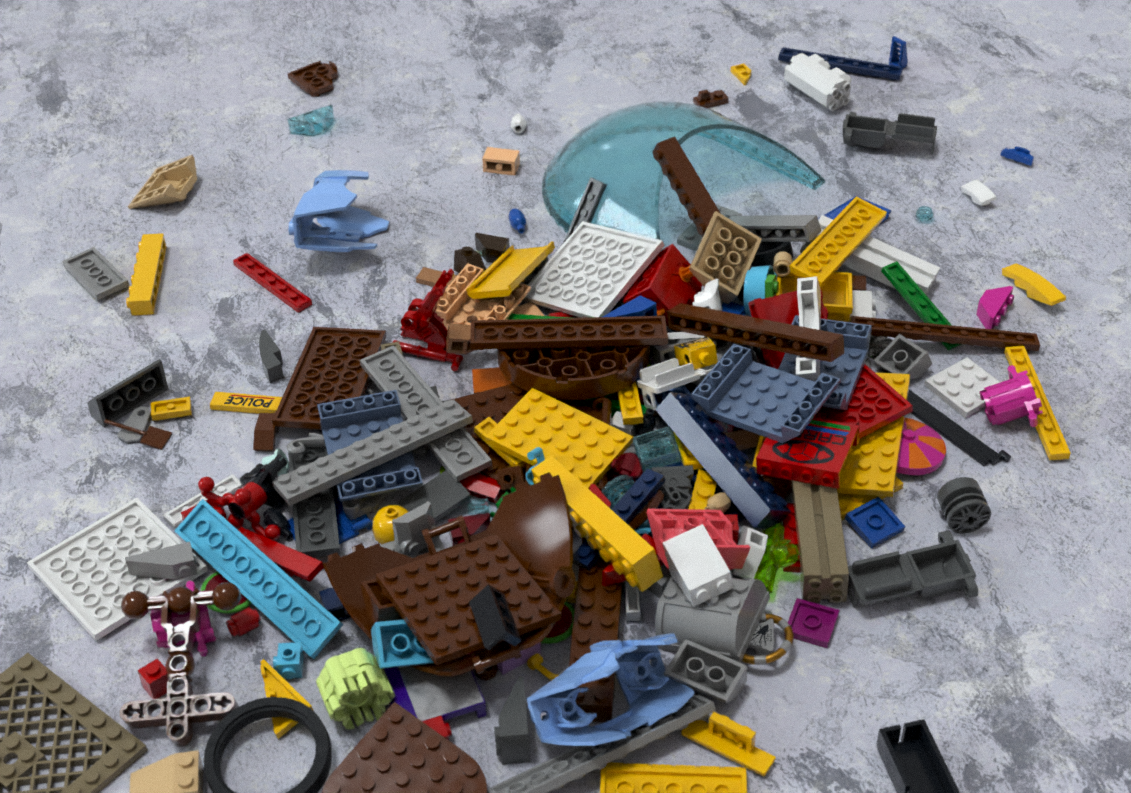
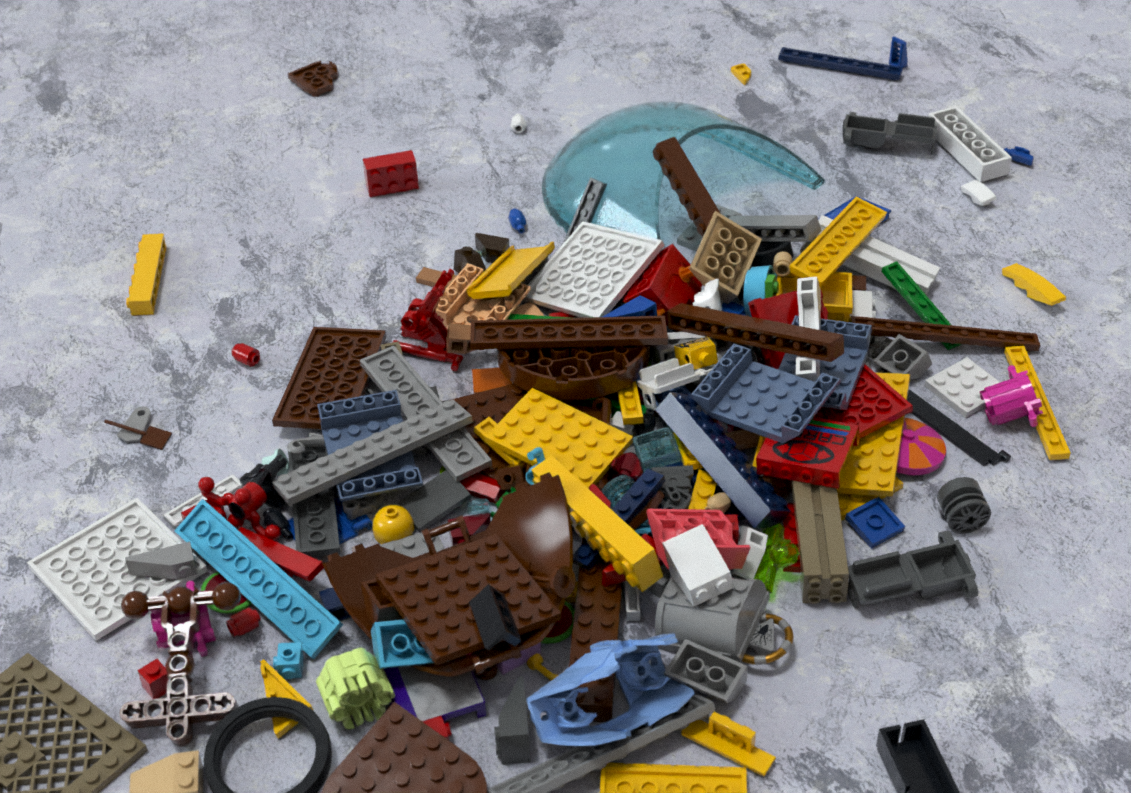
(95, 273): light grey plate -> none
(129, 394): dark grey slope -> none
(167, 184): tan slope -> none
(171, 408): yellow plate -> none
(244, 403): yellow tile -> none
(246, 354): none -> red brick
(265, 433): reddish brown slope -> none
(270, 357): dark grey slope -> none
(272, 282): red tile -> none
(312, 122): clear light blue slope -> none
(340, 222): light blue piece -> none
(390, 173): none -> red brick
(408, 529): light grey slope -> none
(501, 161): light nougat brick -> none
(711, 99): reddish brown hinge -> none
(813, 622): magenta tile -> none
(816, 80): white brick -> none
(924, 213): clear light blue plate -> none
(970, 144): none -> white brick
(993, 305): dark pink slope -> none

